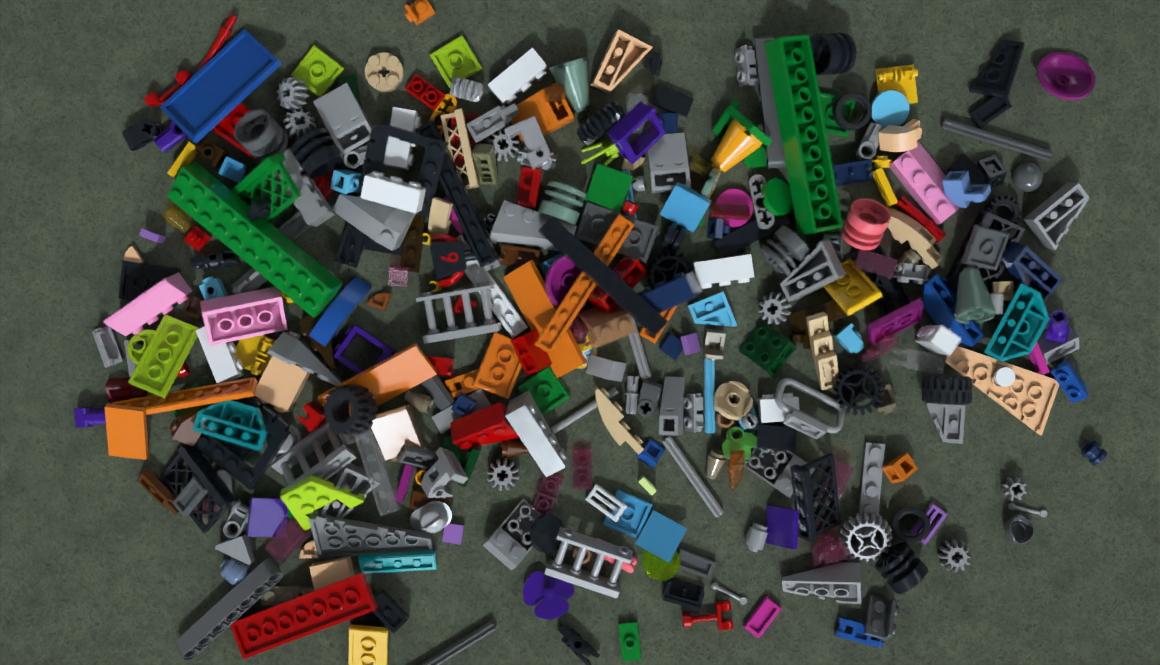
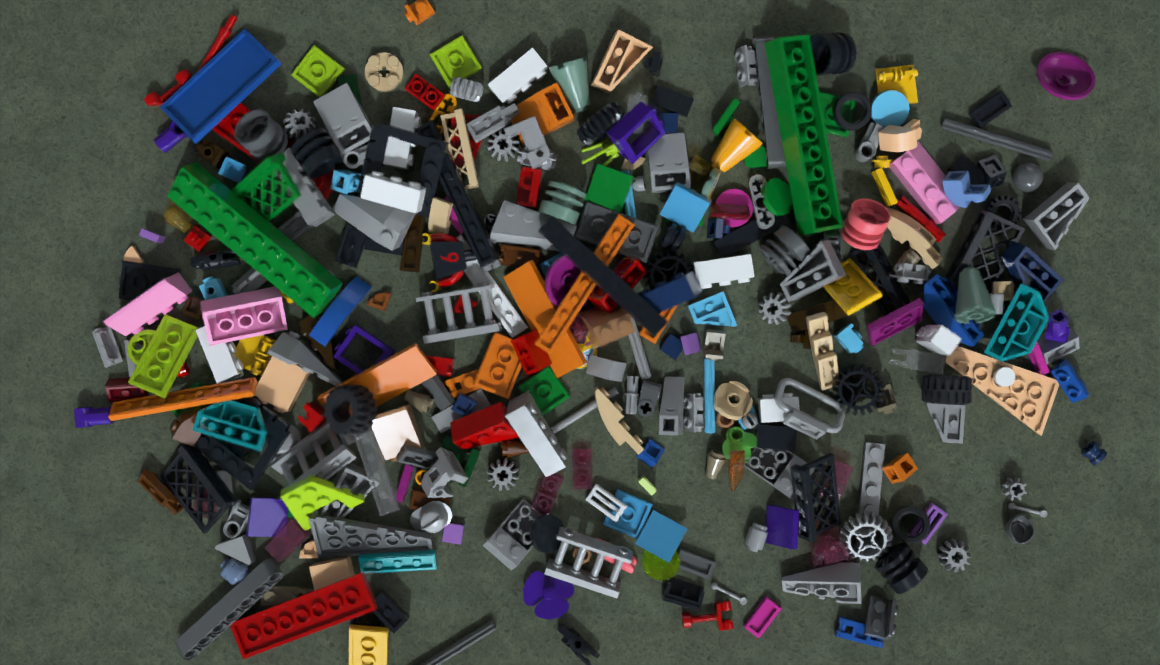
(126, 431): orange tile -> none
(139, 136): black piece -> none
(184, 159): yellow tile -> none
(190, 496): dark grey tile -> none
(259, 208): black plate -> none
(292, 93): light grey gear -> none
(398, 276): clear pink tile -> none
(485, 152): olive slope -> none
(554, 93): reddish brown plate -> none
(629, 641): green plate -> none
(630, 206): red hinge -> none
(693, 476): light grey axle -> none
(748, 125): green tile -> none
(768, 348): dark green bracket -> none
(852, 172): dark blue hinge -> none
(875, 263): clear pink tile -> none
(885, 346): clear pink slope -> none
(985, 247): dark grey tile -> none
(1001, 71): black wing -> none

